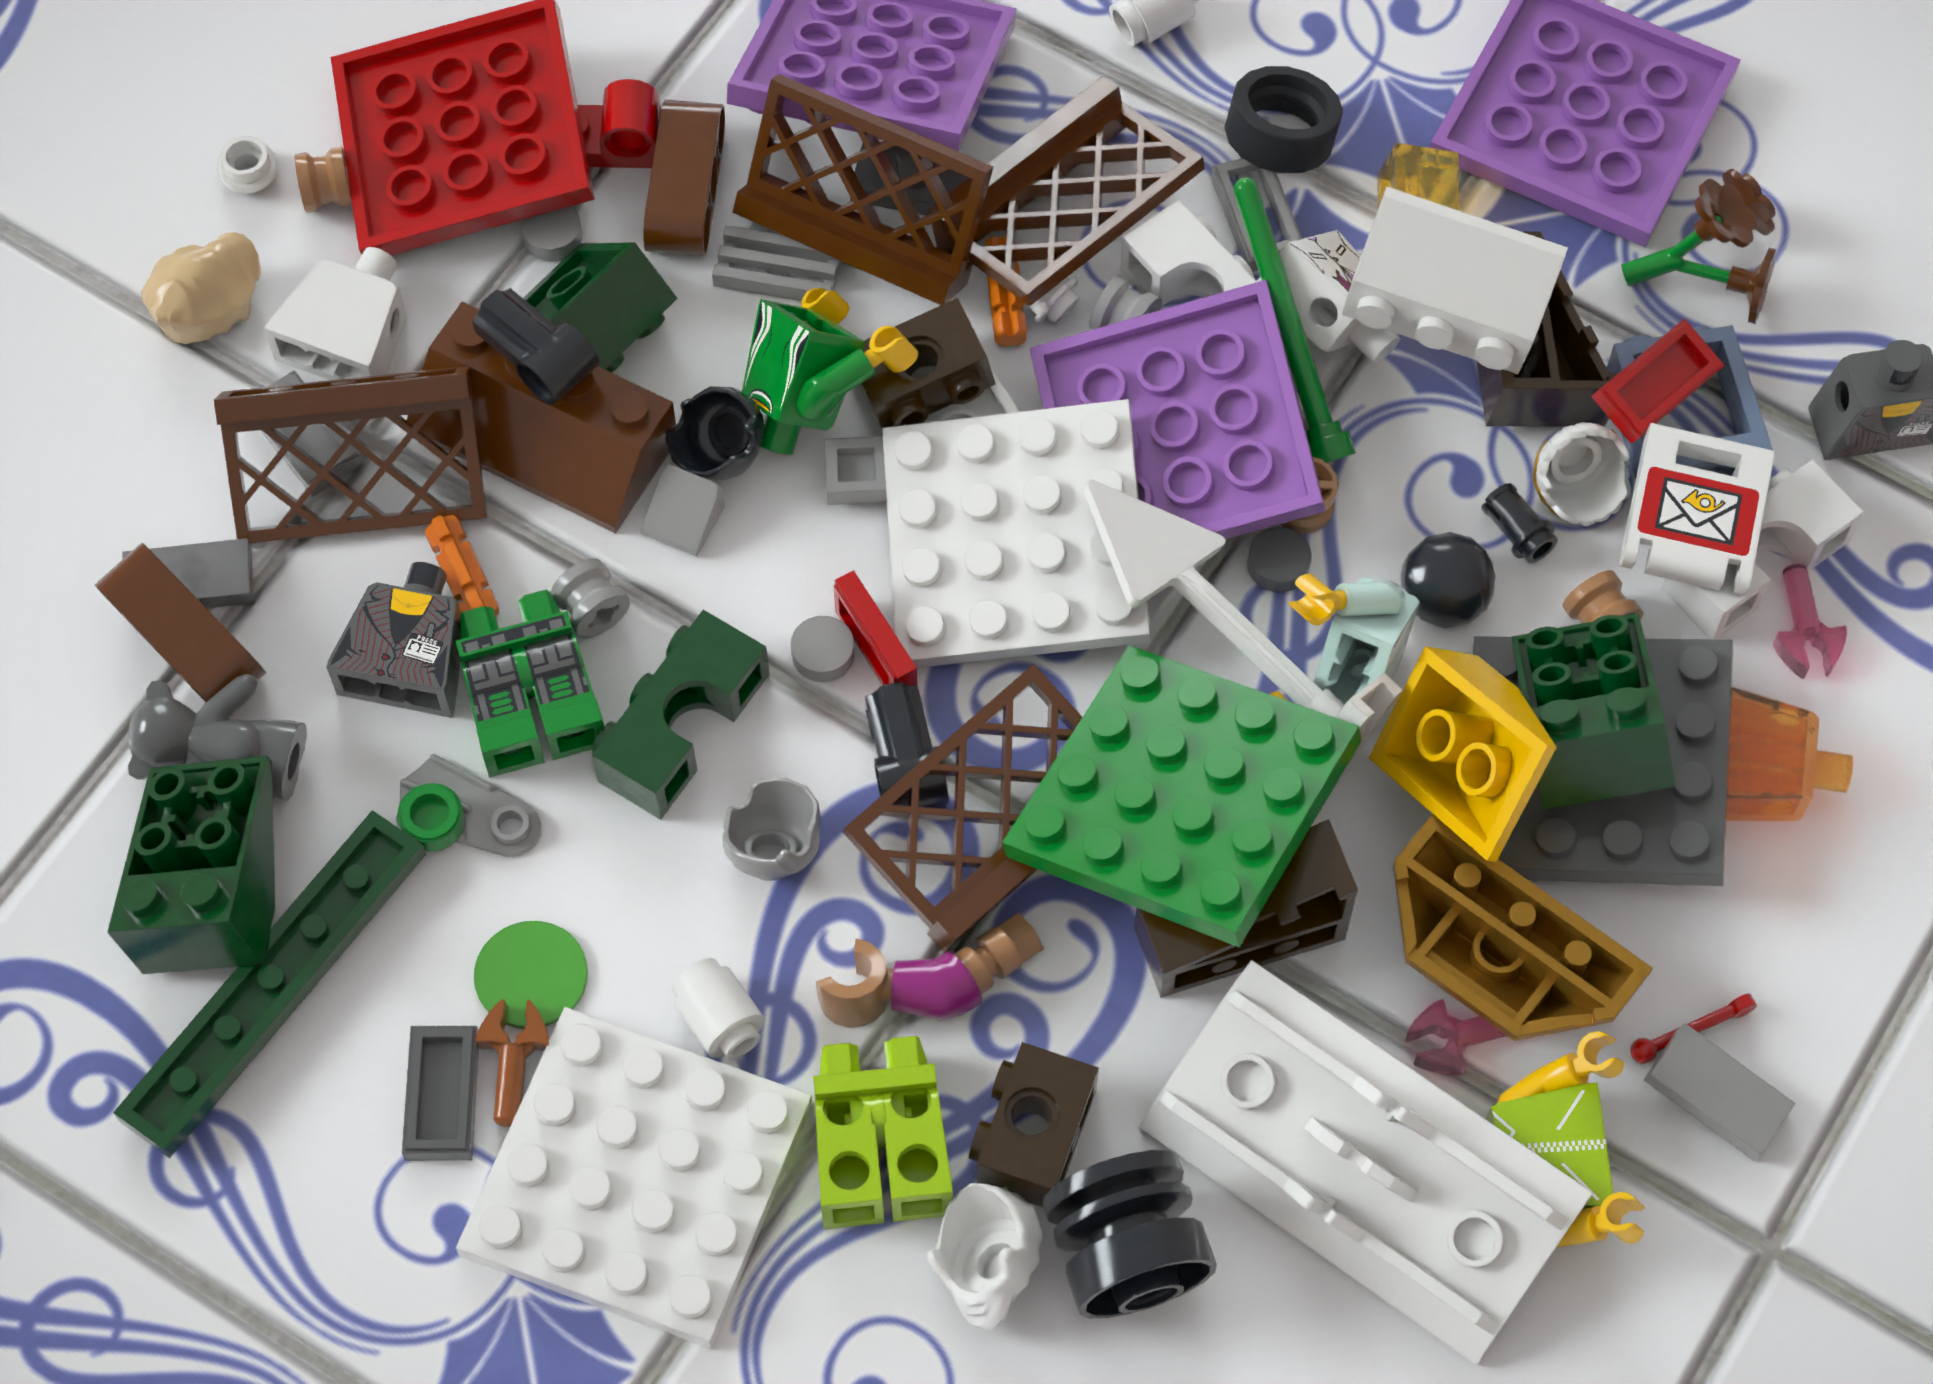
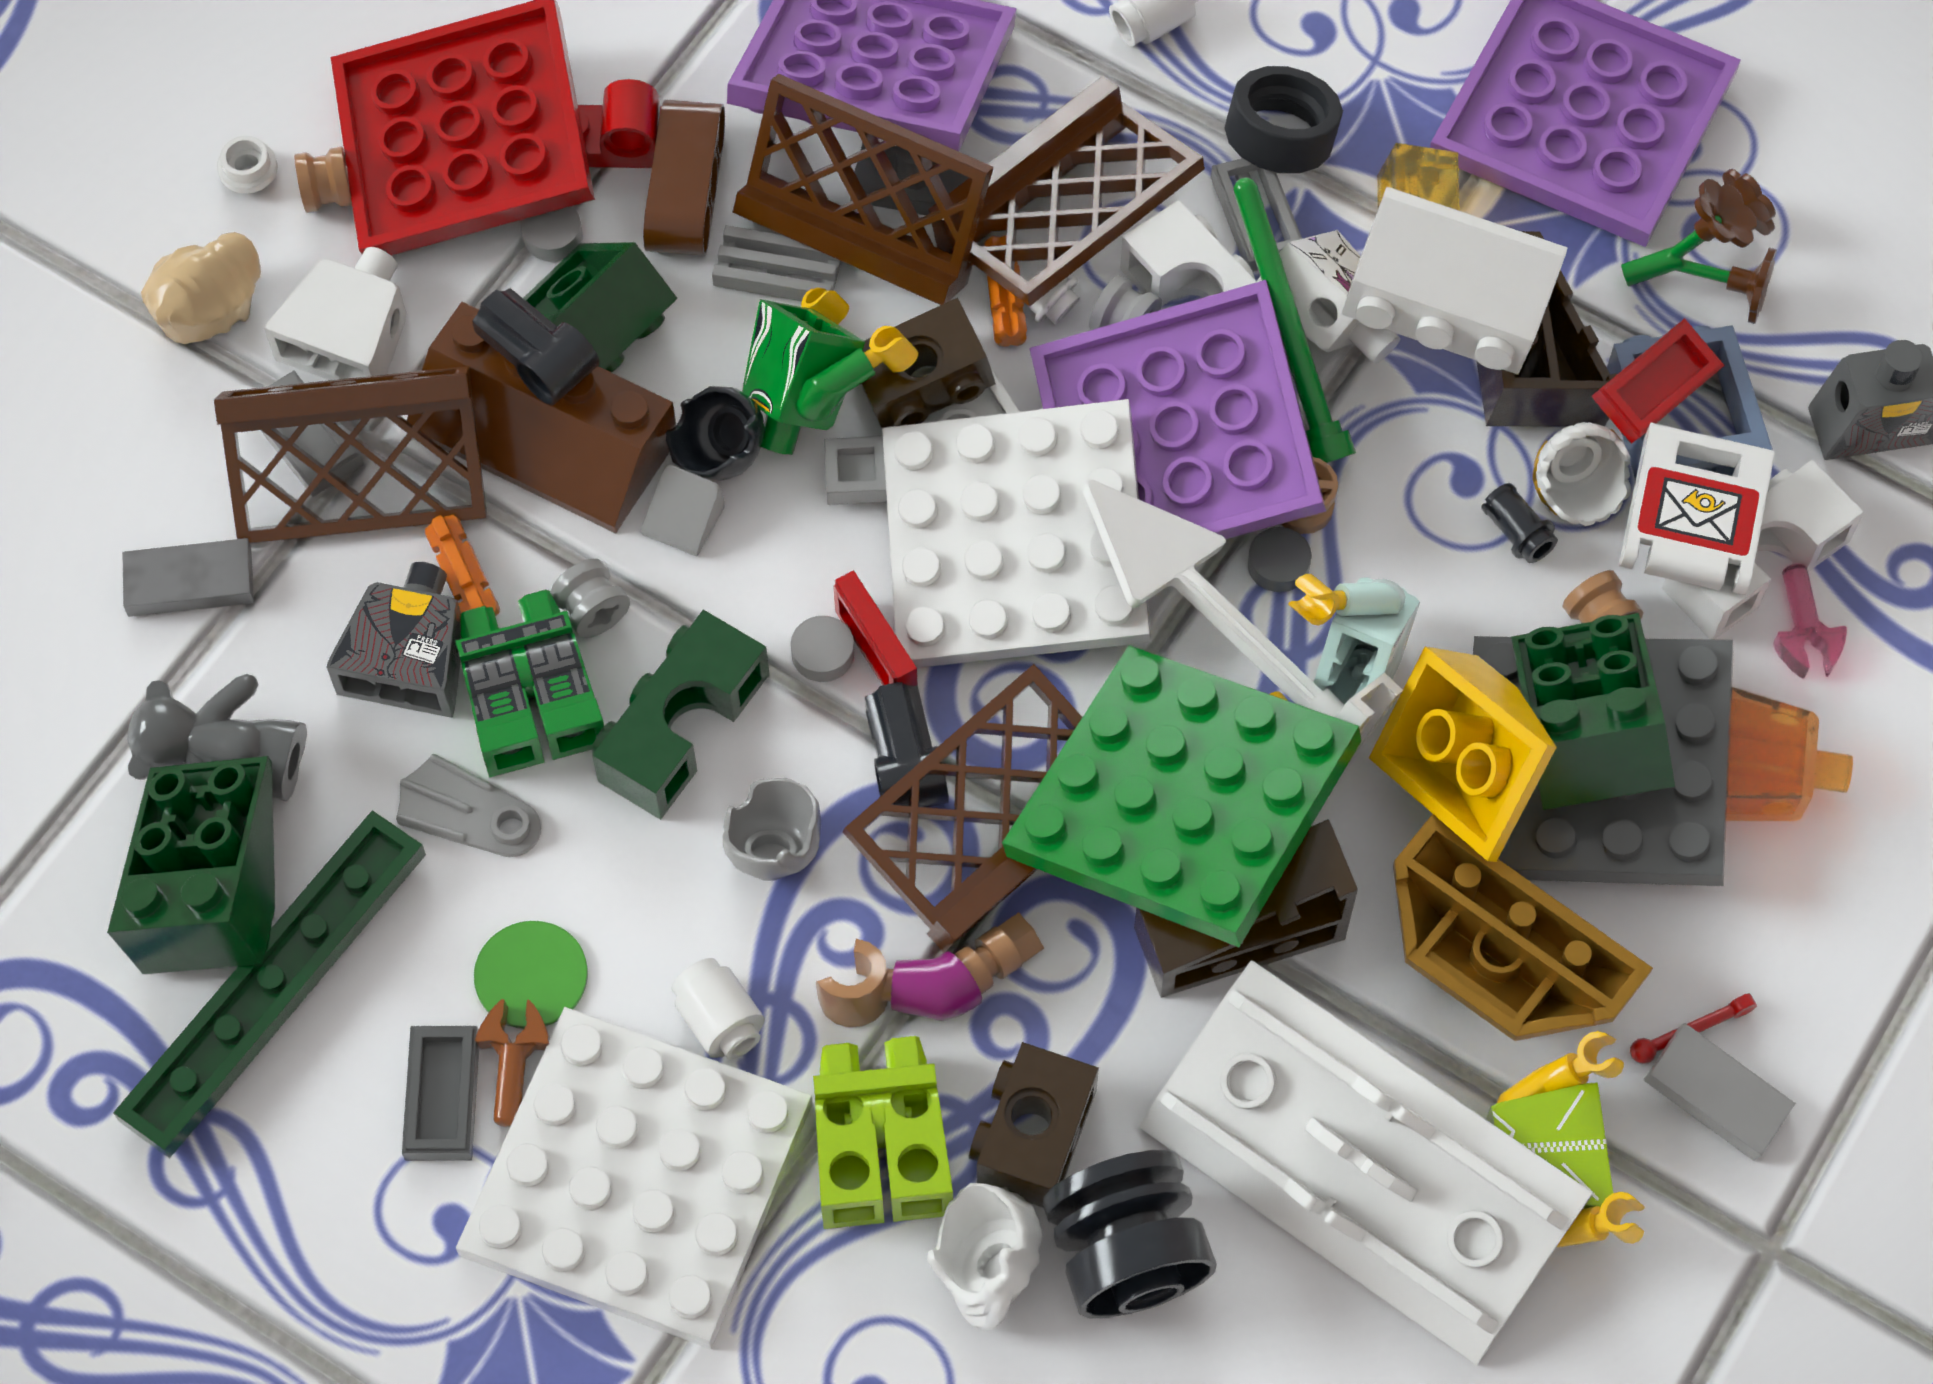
(176, 623): reddish brown beam -> none
(432, 816): green tile -> none
(1449, 578): black hair -> none
(1461, 1034): clear pink bar -> none

